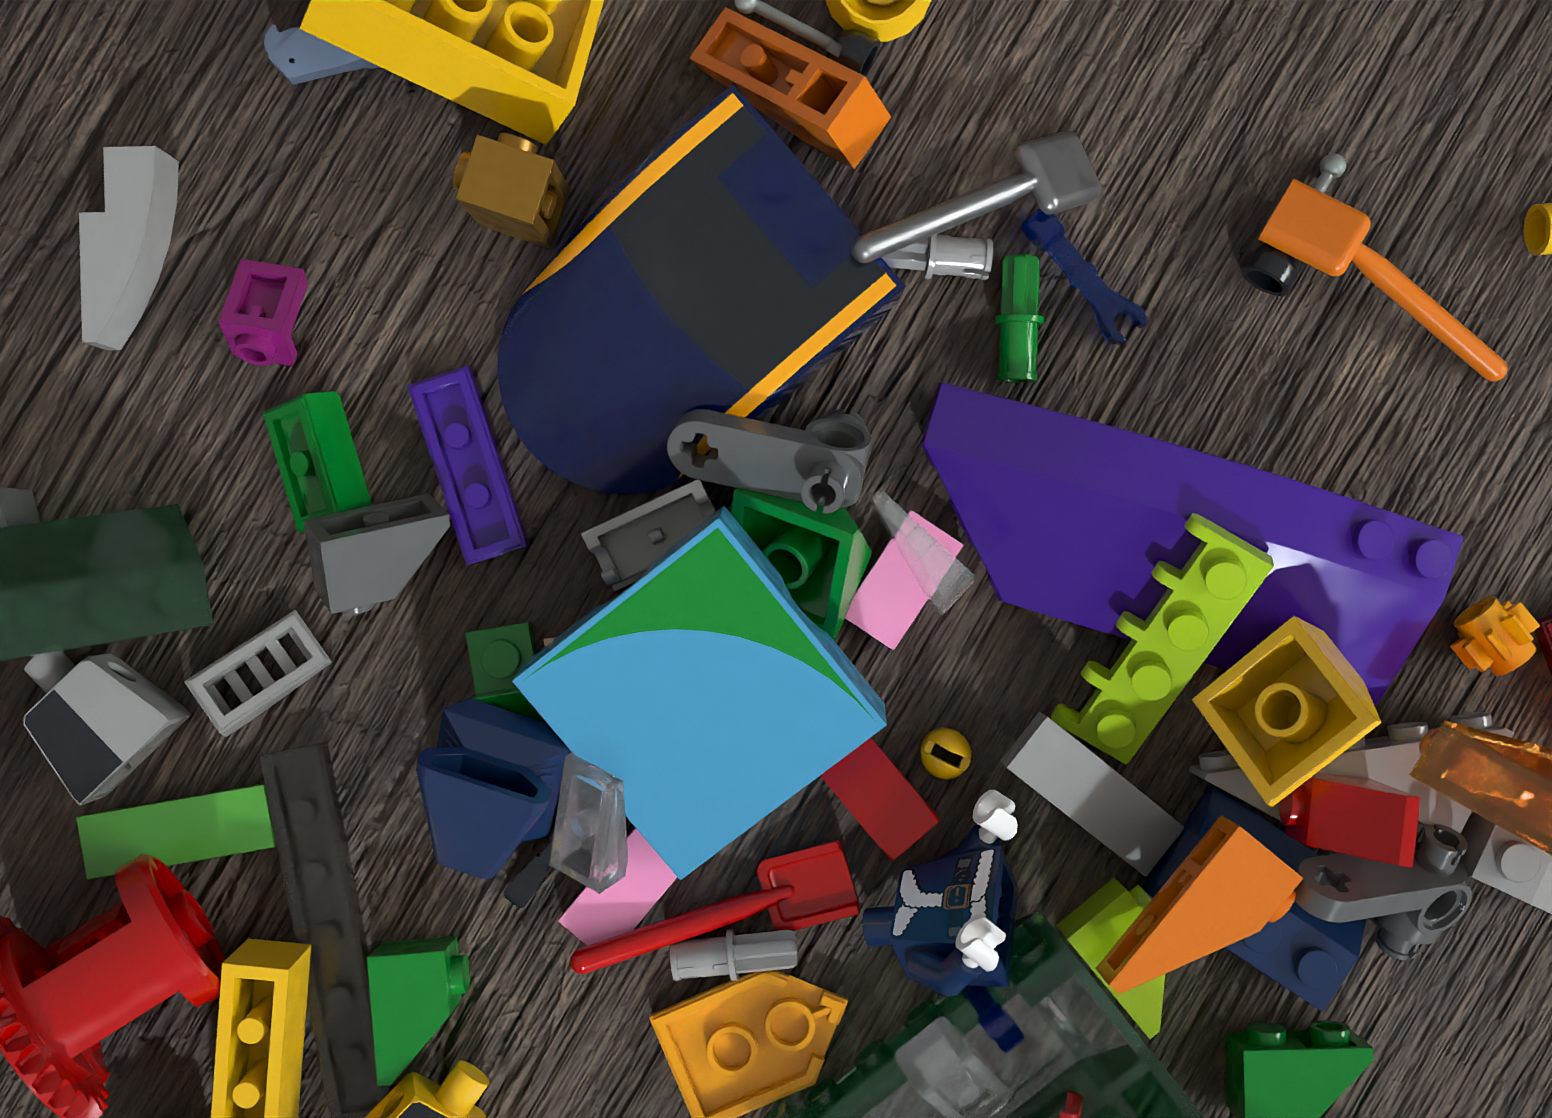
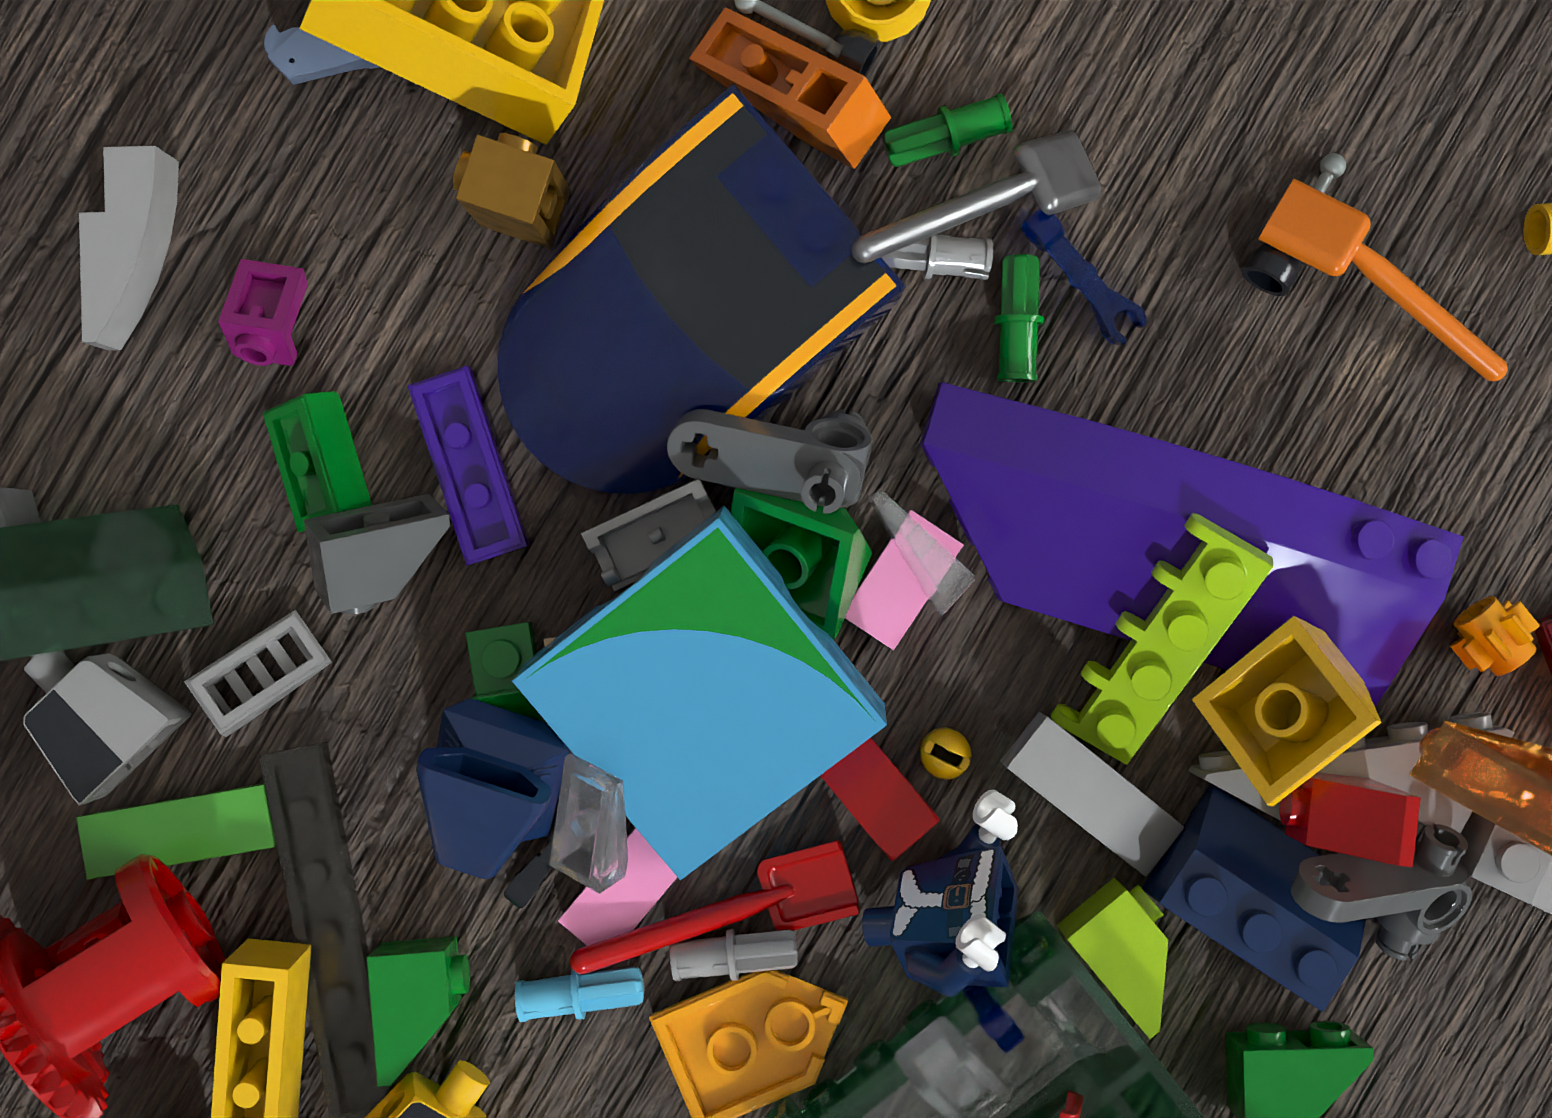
(579, 993): none -> medium azure axle
(947, 131): none -> green axle
(1211, 901): orange slope -> none

